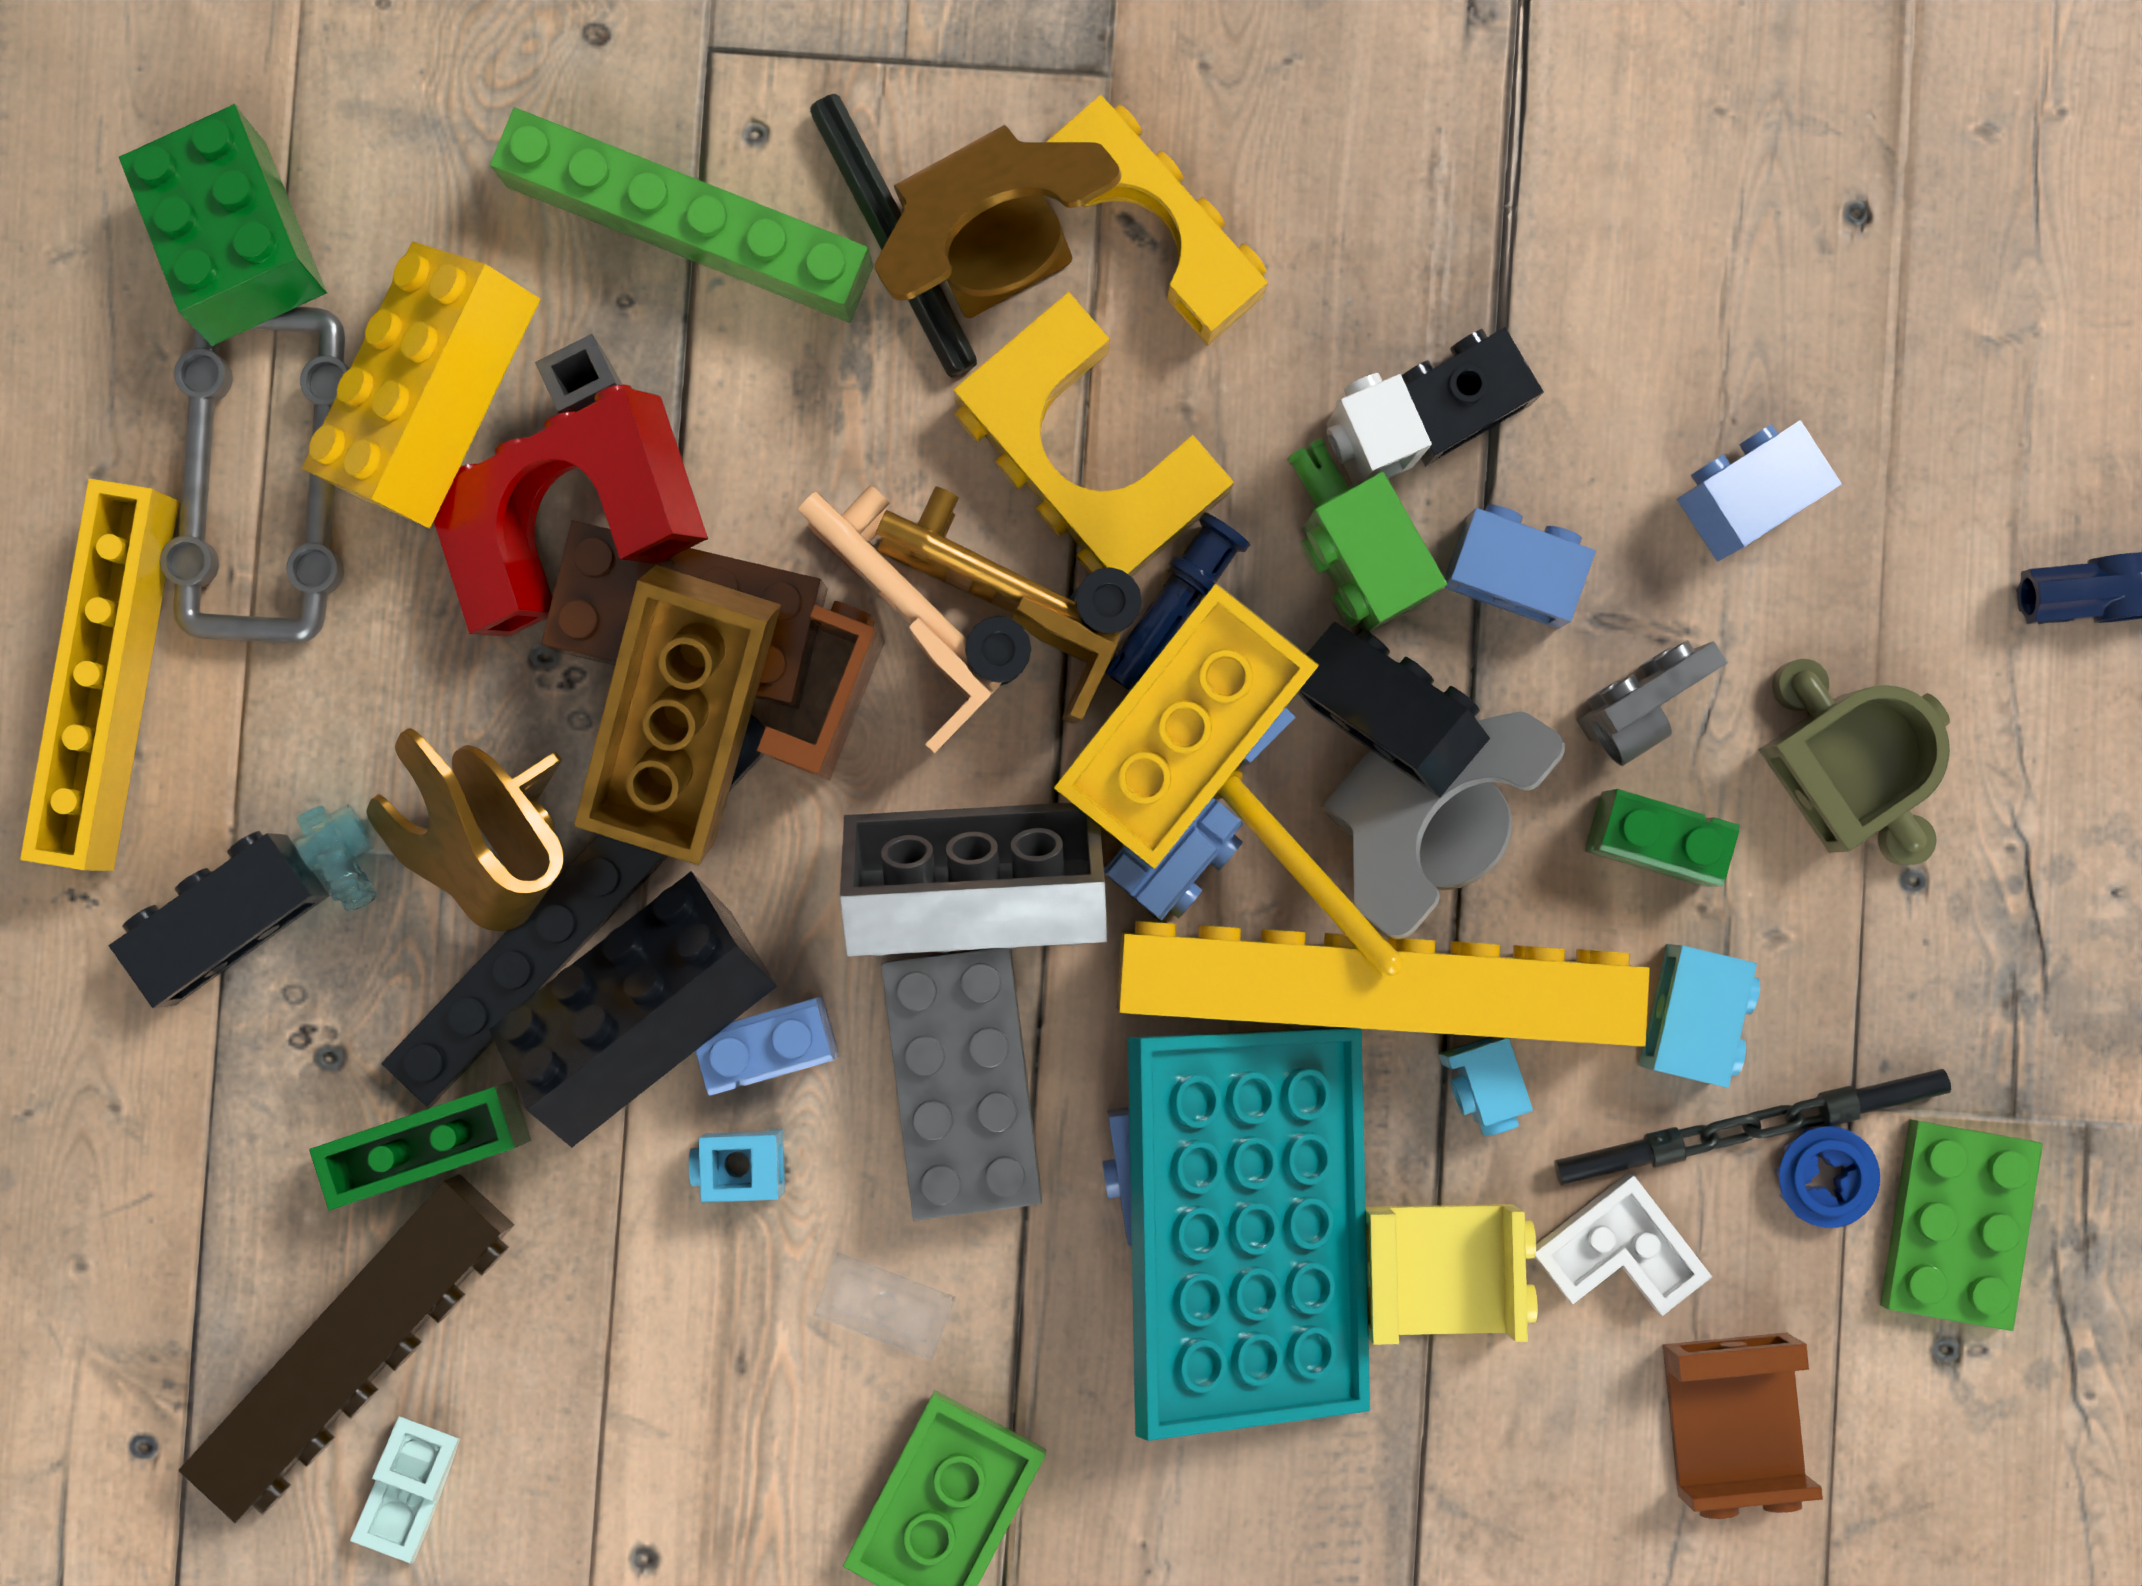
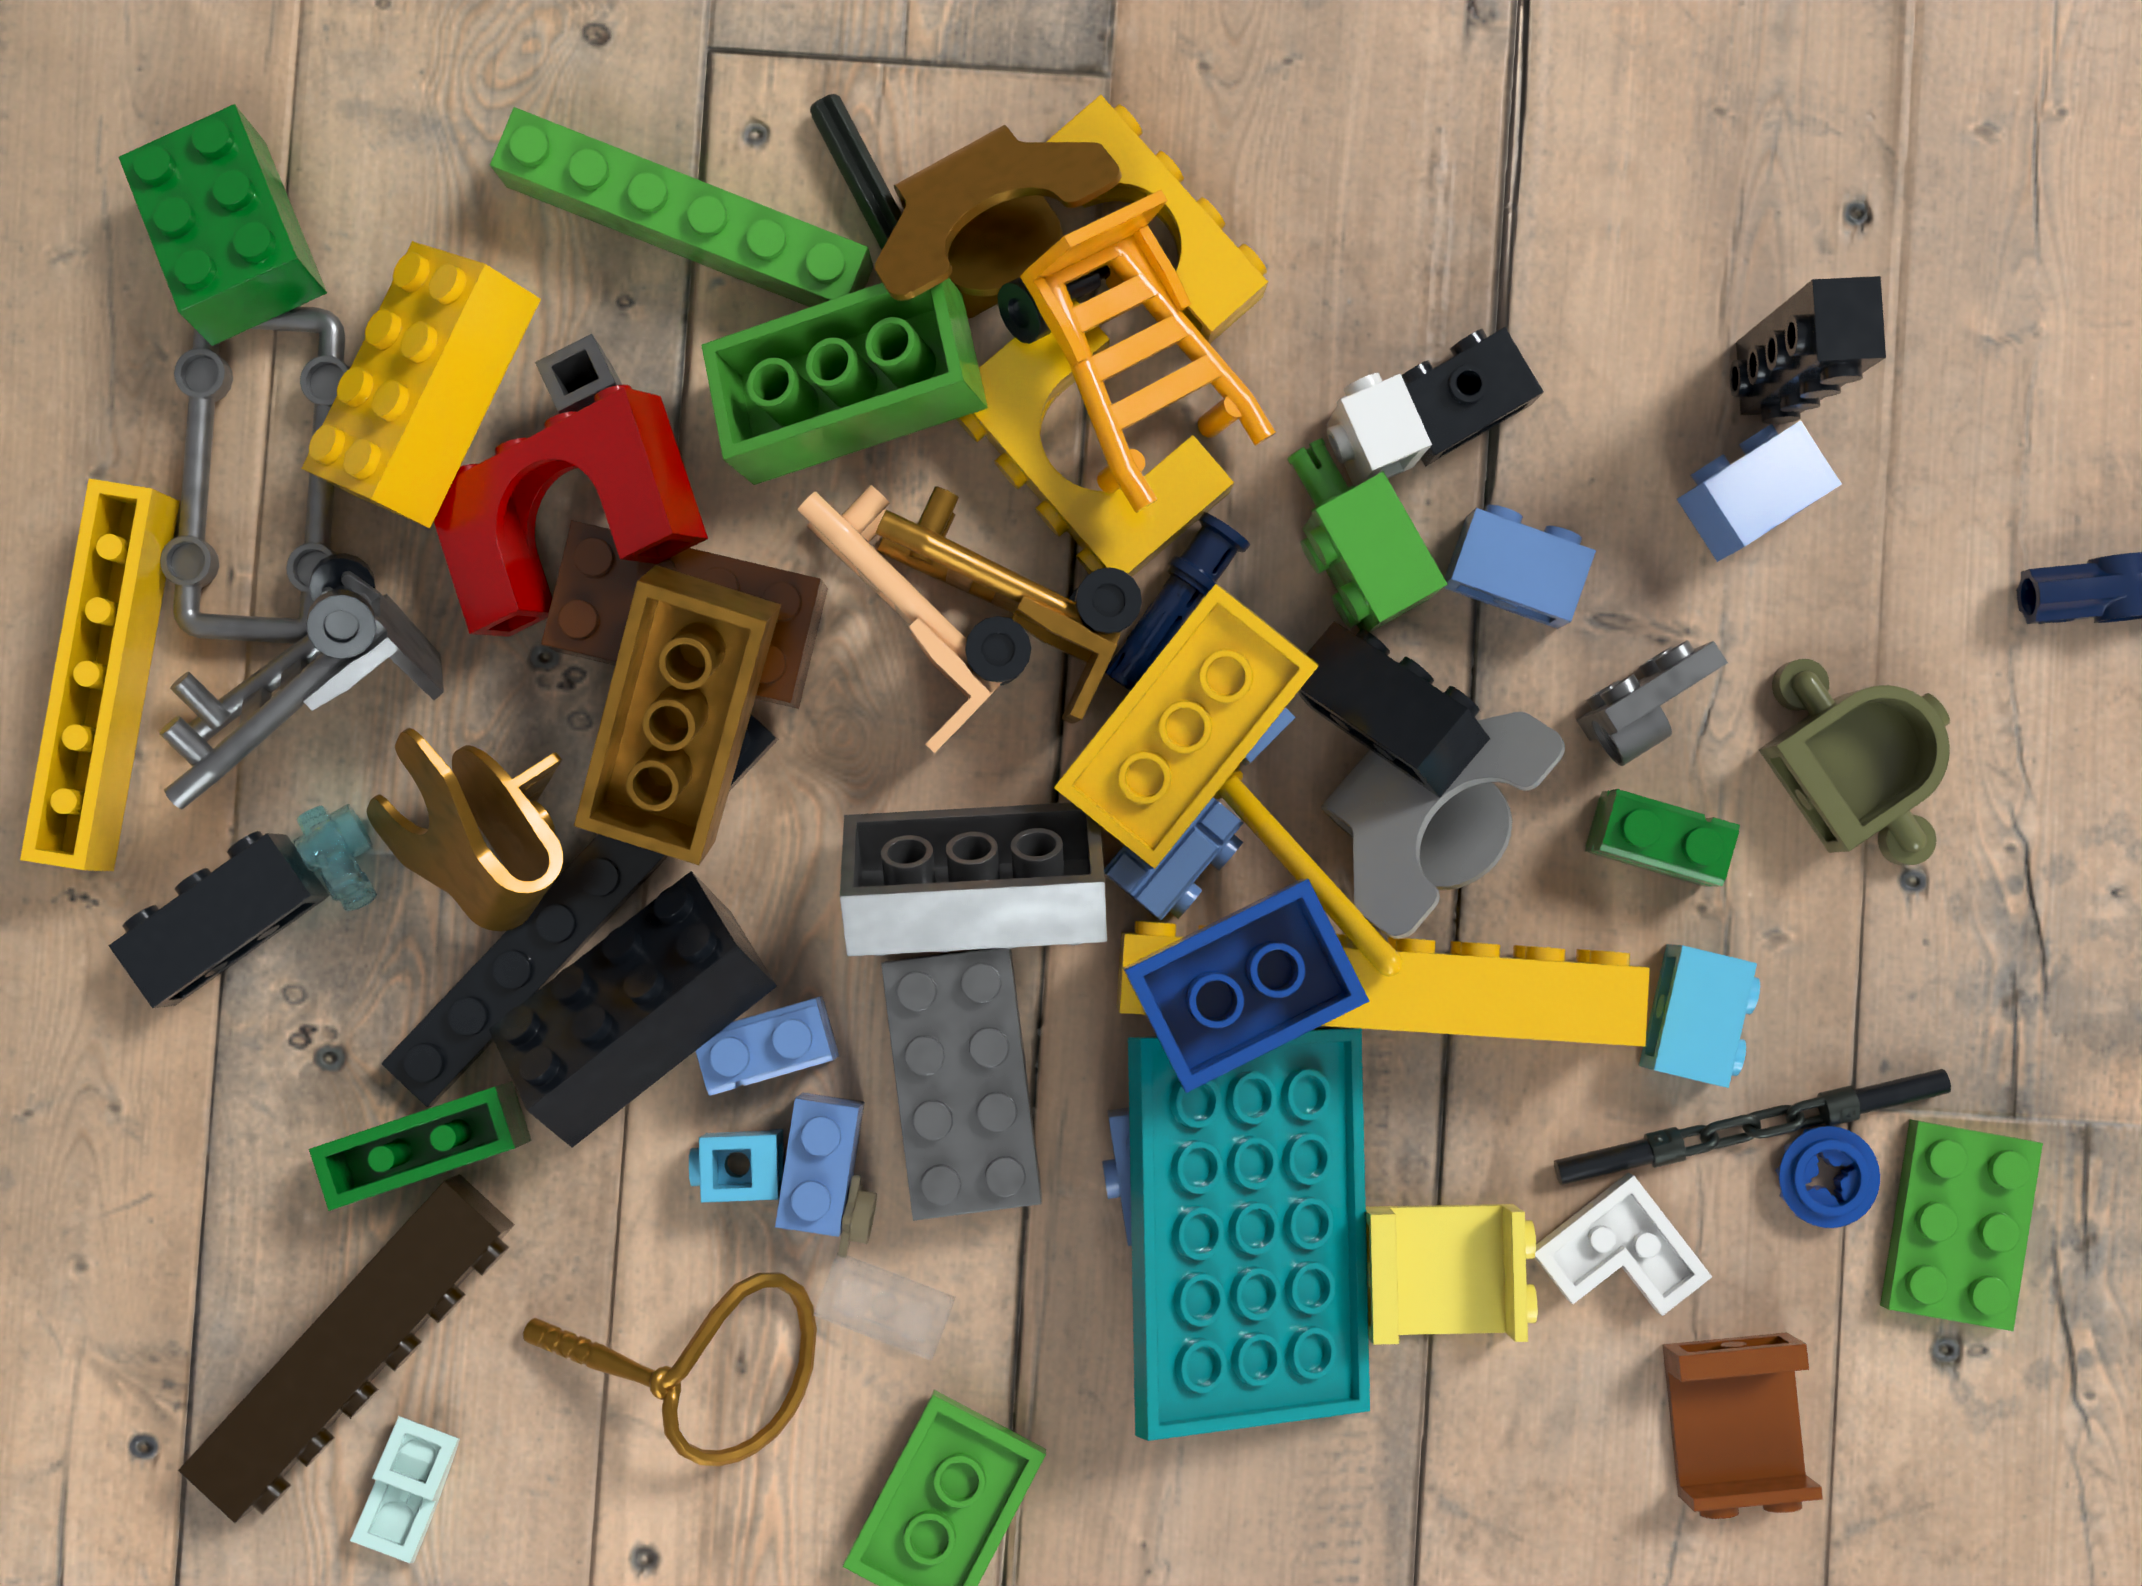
(347, 638): none -> flat silver hand
(666, 1381): none -> pearl gold piece
(819, 1163): none -> medium blue brick
(821, 759): dark orange panel -> none
(841, 378): none -> bright green brick
(858, 1216): none -> dark tan plate
(1136, 273): none -> light orange hand
(1245, 984): none -> blue brick
(1488, 1083): medium azure brick -> none
(1809, 348): none -> black brick

